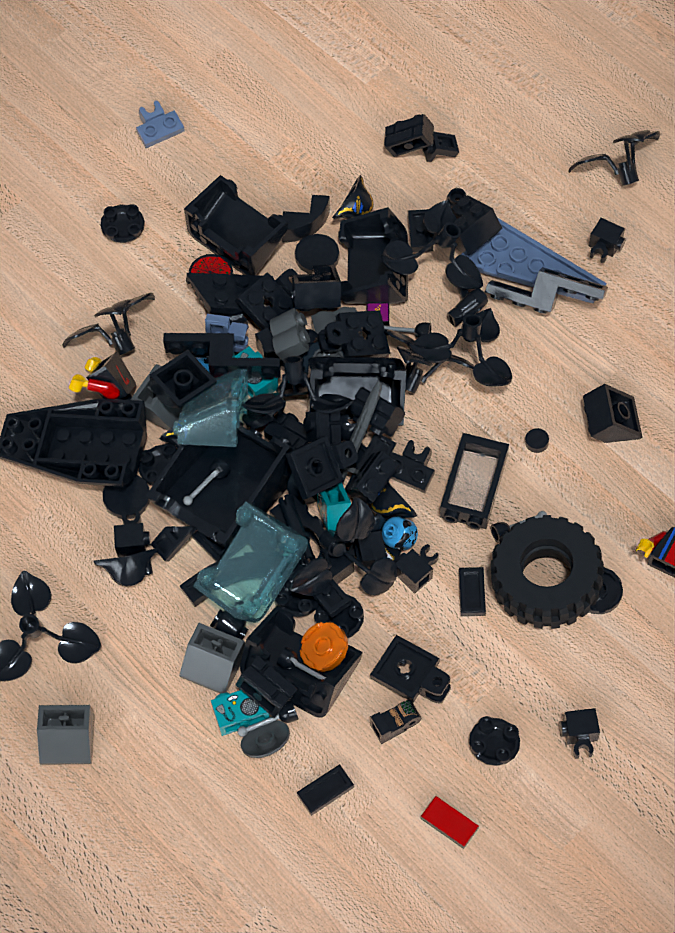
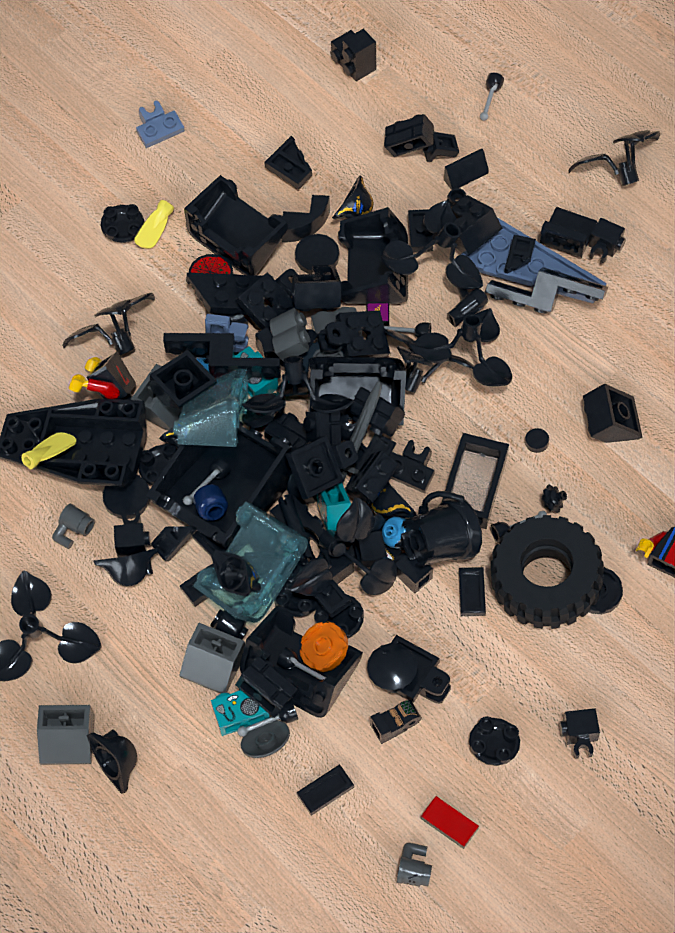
(47, 449): none -> light yellow piece
(74, 520): none -> dark grey piece
(115, 757): none -> black hat
(154, 226): none -> light yellow piece
(210, 502): none -> dark blue head
(235, 573): none -> black hat
(289, 164): none -> black wing
(355, 53): none -> black brick
(392, 667): none -> black dish
(414, 871): none -> dark grey piece
(442, 532): none -> black piece
(466, 169): none -> black slope
(494, 83): none -> hinge
(519, 253): none -> black tile
(553, 498): none -> black plant
(567, 231): none -> black bracket

